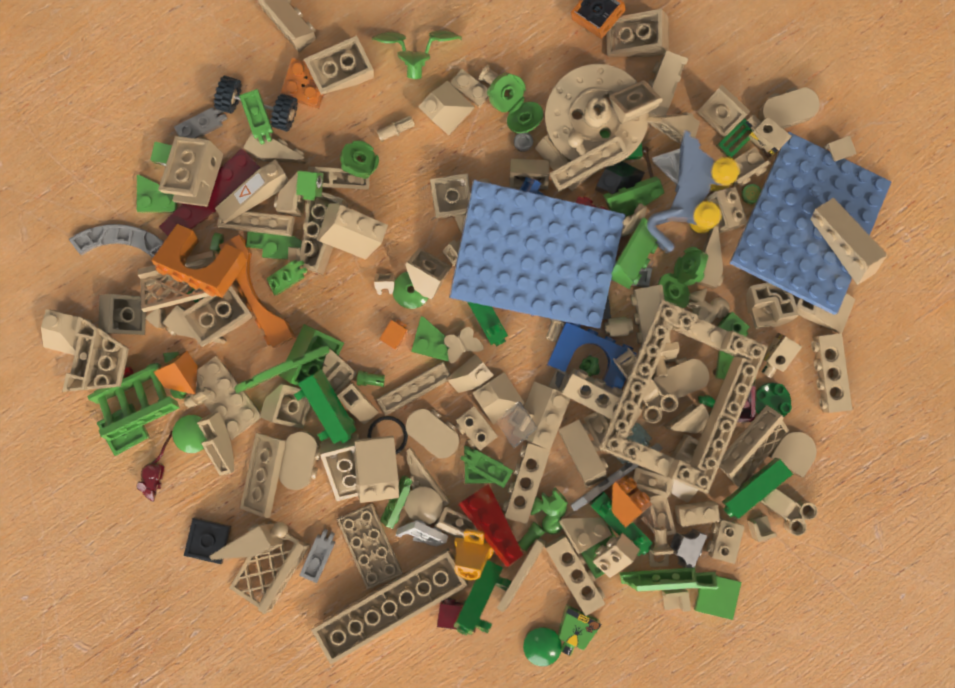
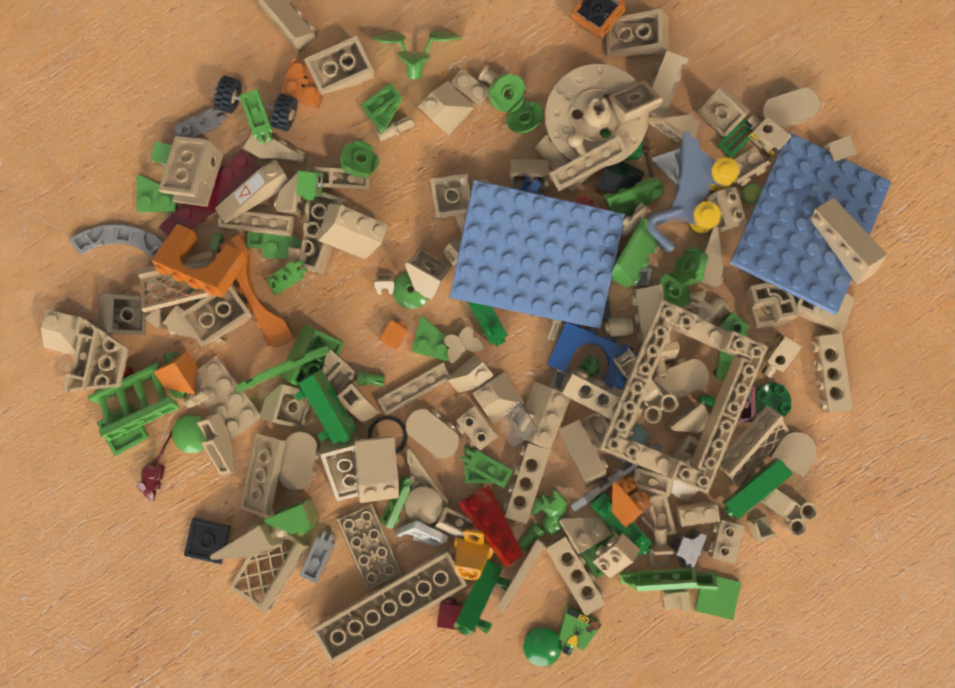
(295, 518): none -> bright green slope
(382, 107): none -> bright green wing
(523, 142): light grey tile -> none

